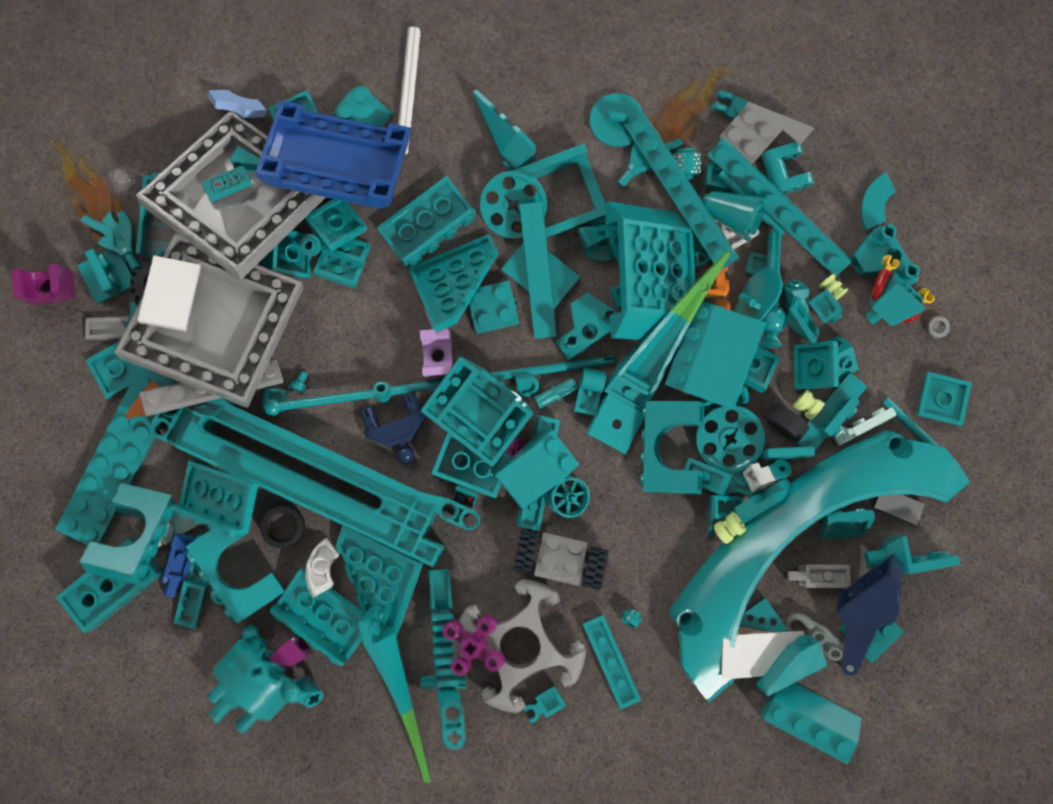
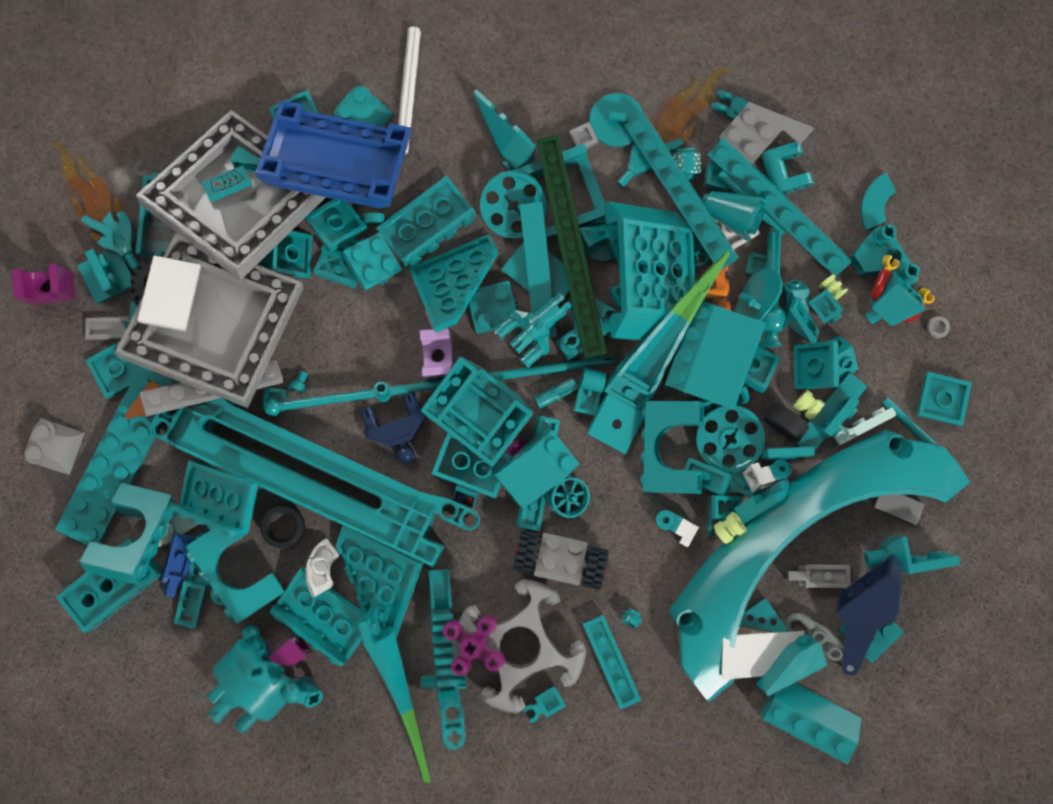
(53, 446): none -> light grey slope
(229, 101): light blue tile -> none
(316, 245): teal plate -> none
(371, 261): none -> teal plate
(373, 218): none -> teal tile
(526, 384): teal tile -> none
(534, 328): none -> teal wheel
(571, 246): none -> dark green plate
(583, 135): none -> light grey plate
(669, 521): none -> leg
(846, 524): teal plate -> none

